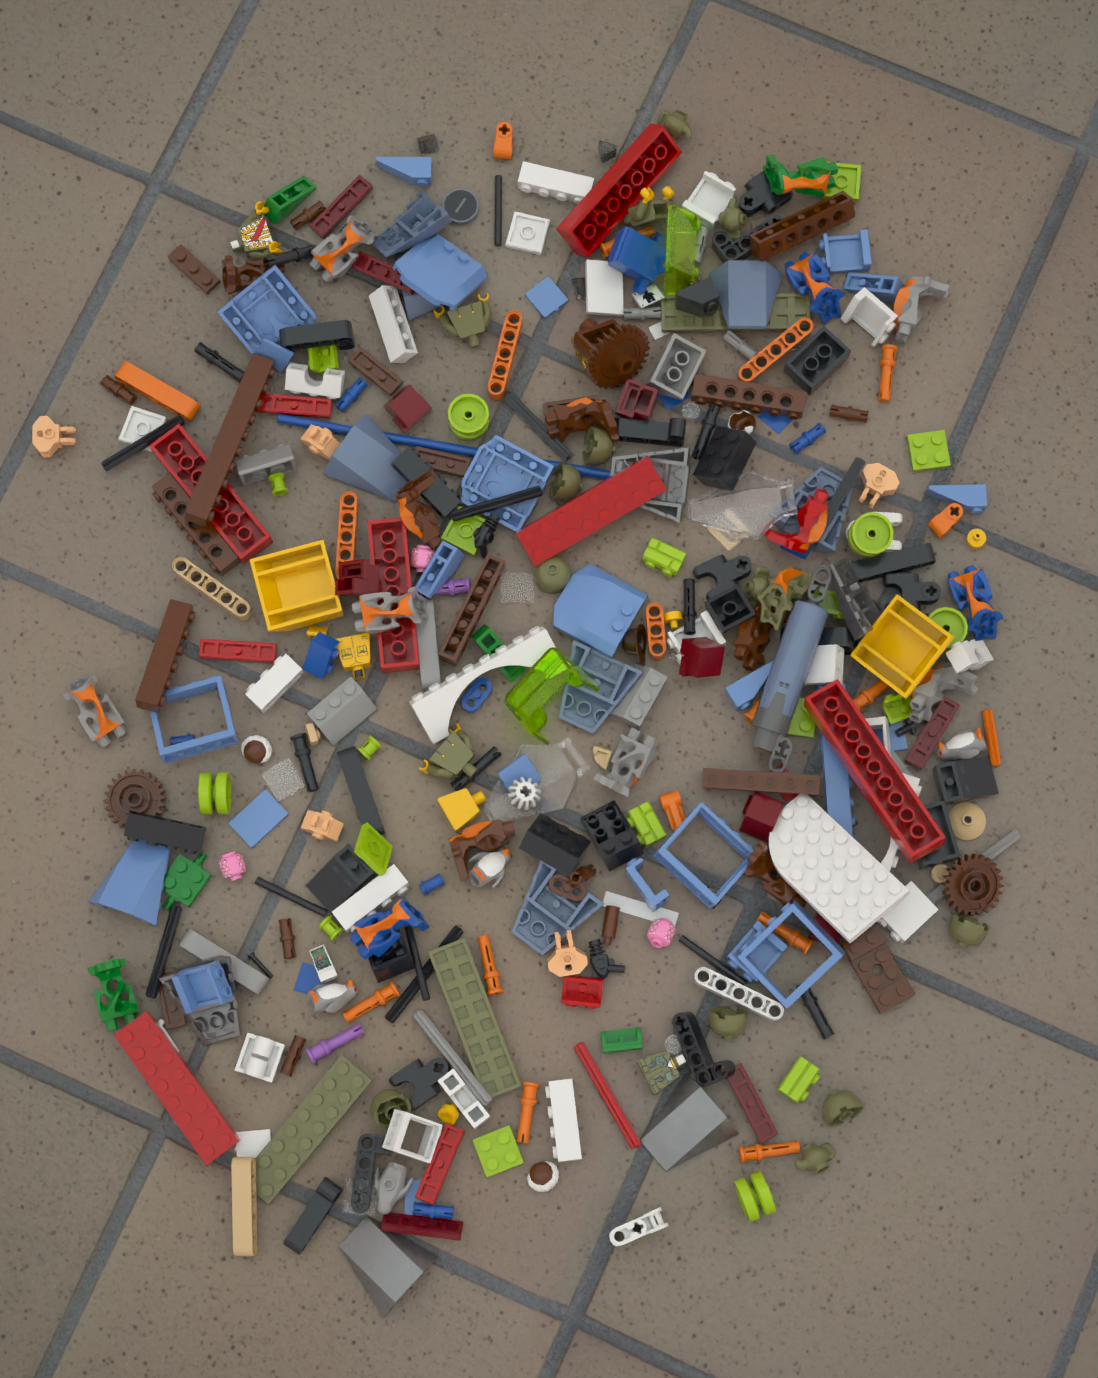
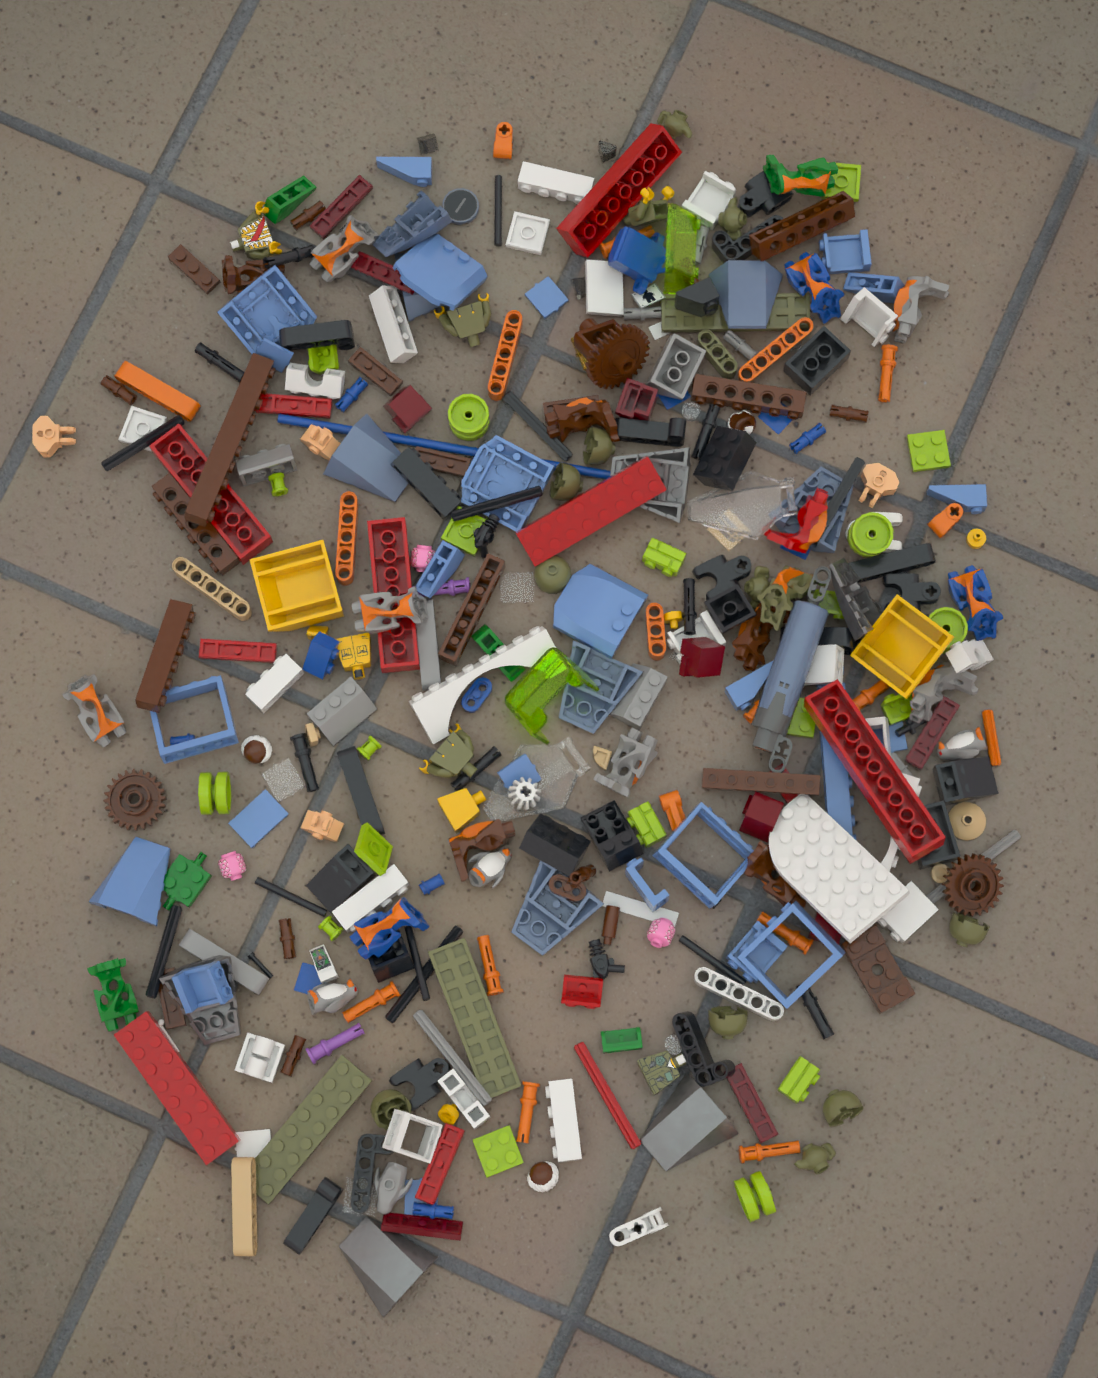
(164, 831): black brick -> none
(357, 578): dark red plate -> none
(416, 515): reddish brown hips -> none
(566, 955): light nougat hinge -> none
(635, 642): dark brown piece -> none
(717, 362): none -> olive beam

